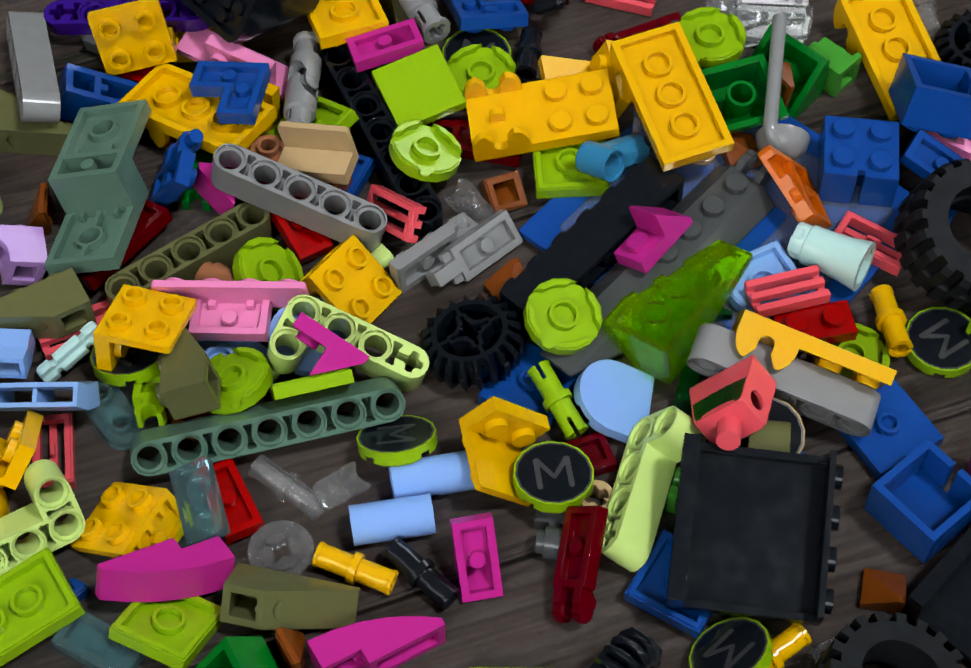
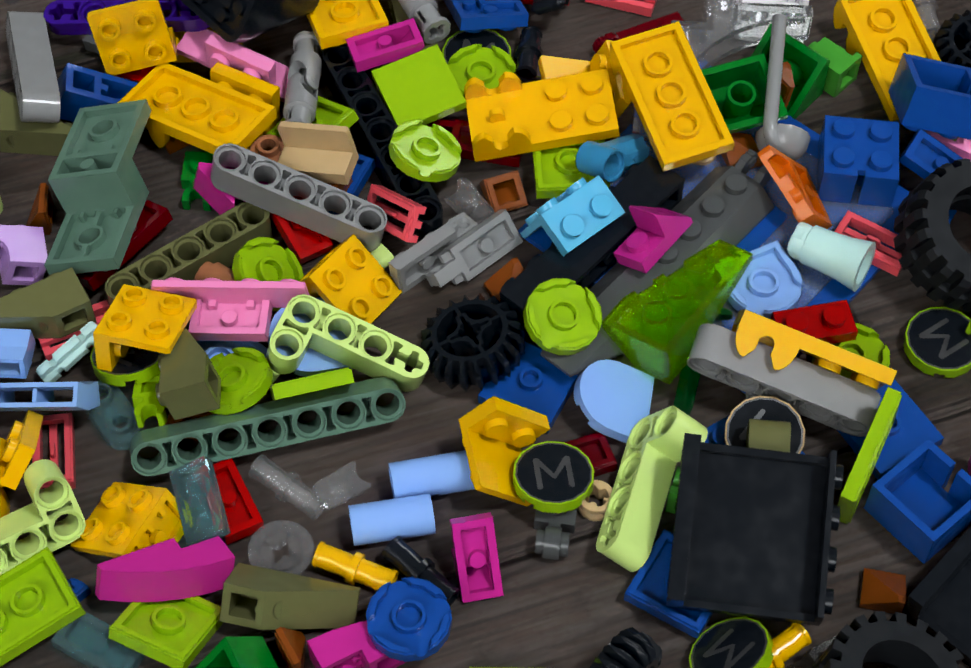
(177, 169): blue plate -> none
(237, 84): blue plate -> none
(338, 352): dark pink slope -> none
(397, 441): tile -> none
(409, 619): none -> blue tile
(557, 400): lime pin -> none
(575, 214): none -> medium azure bracket
(578, 563): dark red hinge -> none
(713, 36): lime tile -> none
(733, 403): coral torso -> none
(784, 286): coral tile -> none
(869, 454): none -> lime tile
(891, 321): yellow pin -> none

